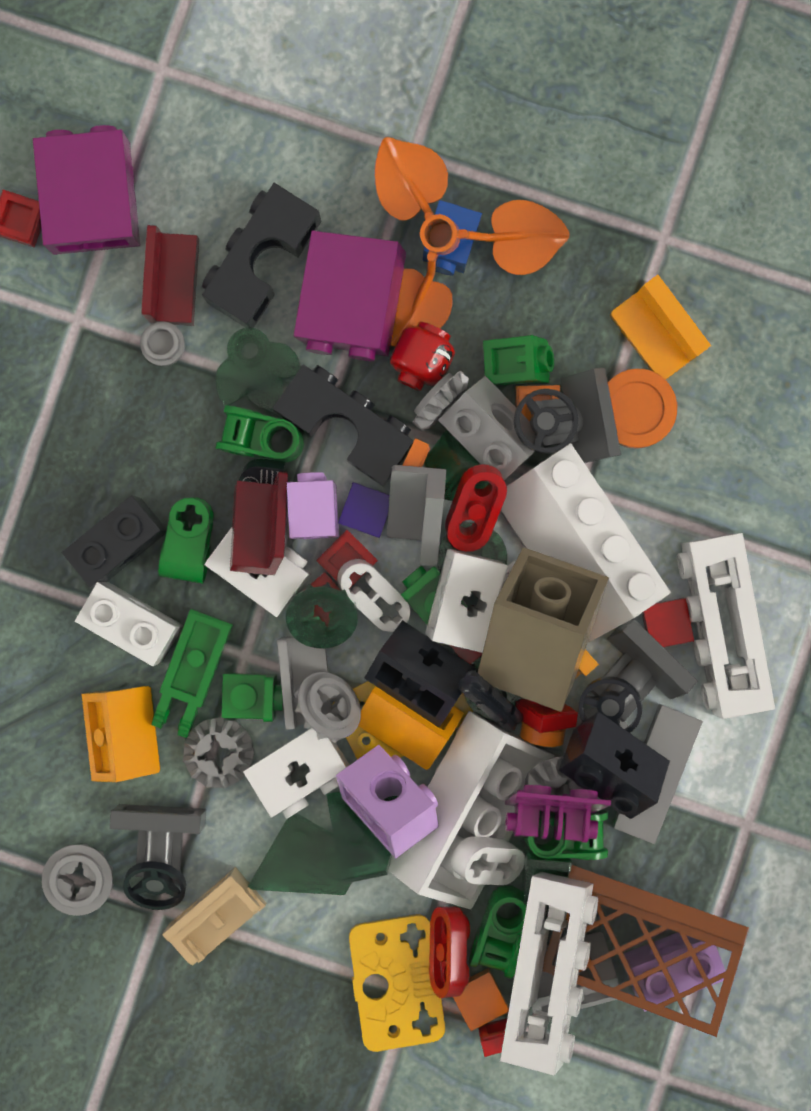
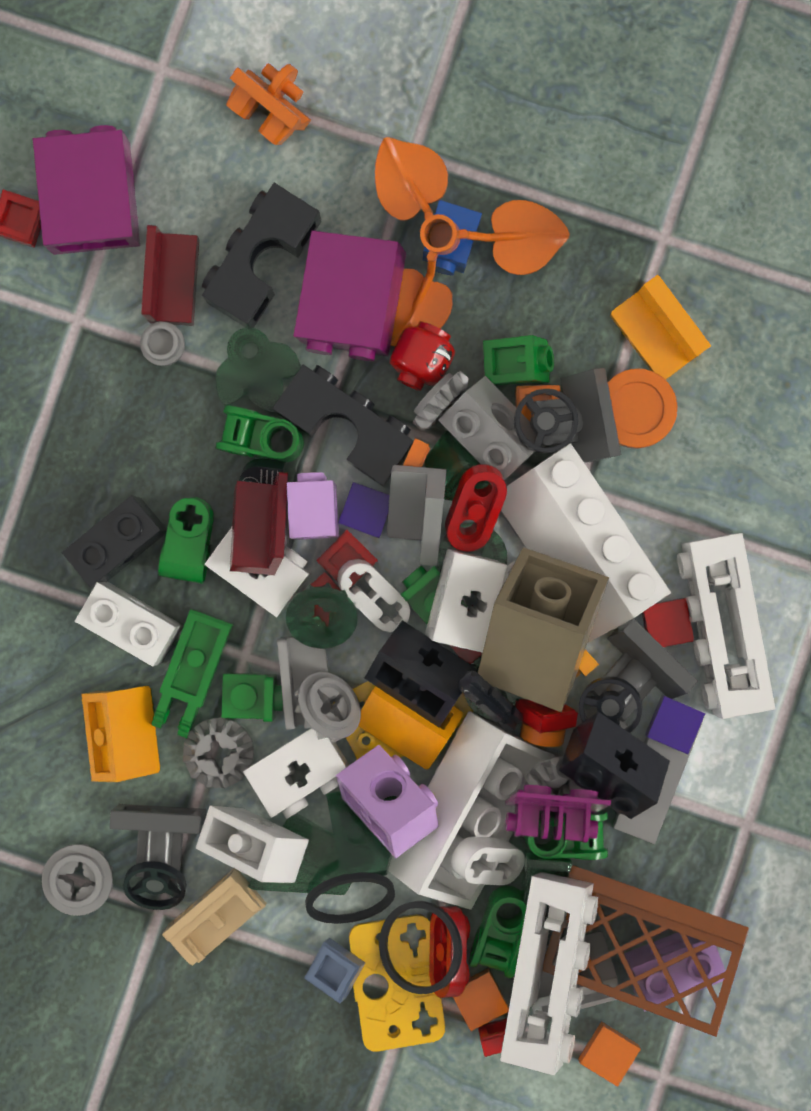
(252, 91): none -> orange hips
(252, 844): none -> white brick
(334, 970): none -> sand blue tile
(344, 879): none -> black piece
(384, 954): none -> black piece
(609, 1054): none -> orange tile
(674, 724): none -> dark purple tile

